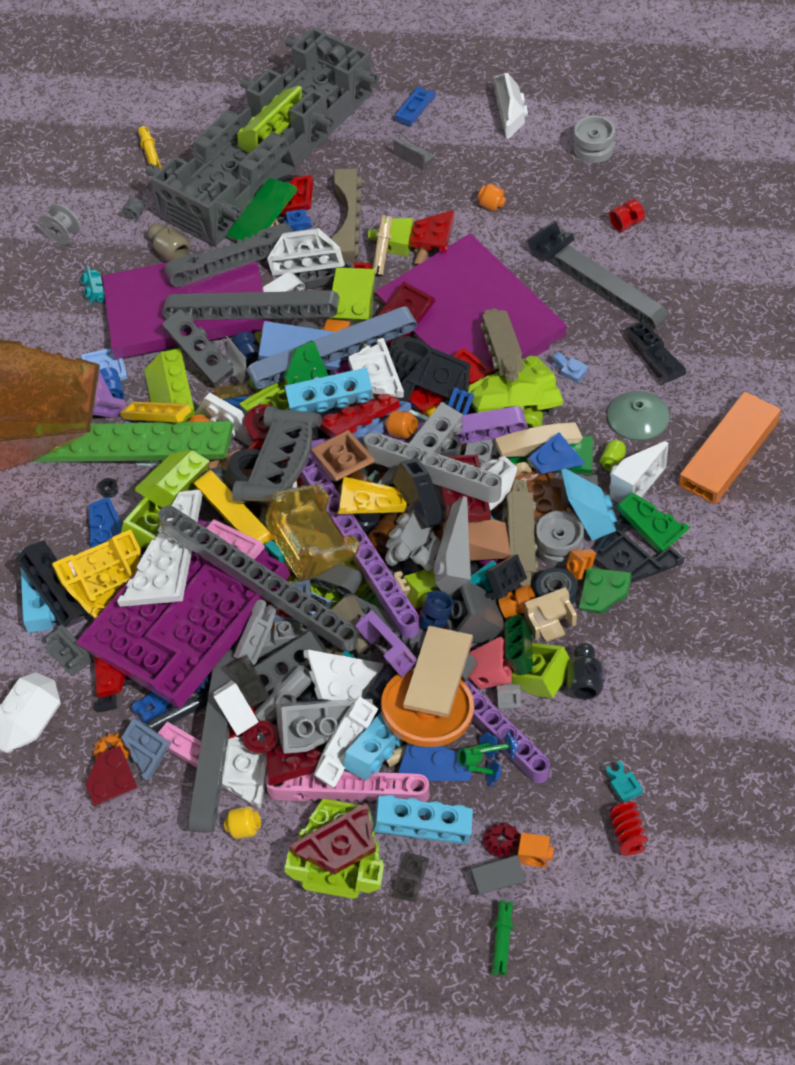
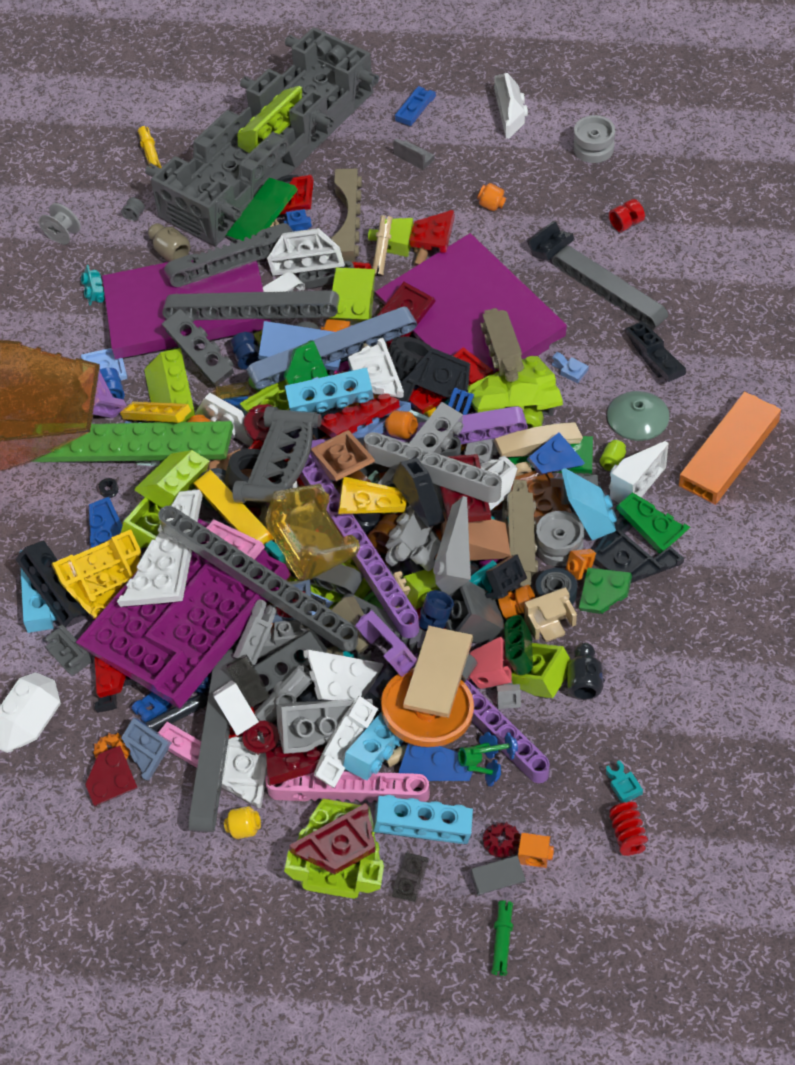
(237, 359): white sticker -> none

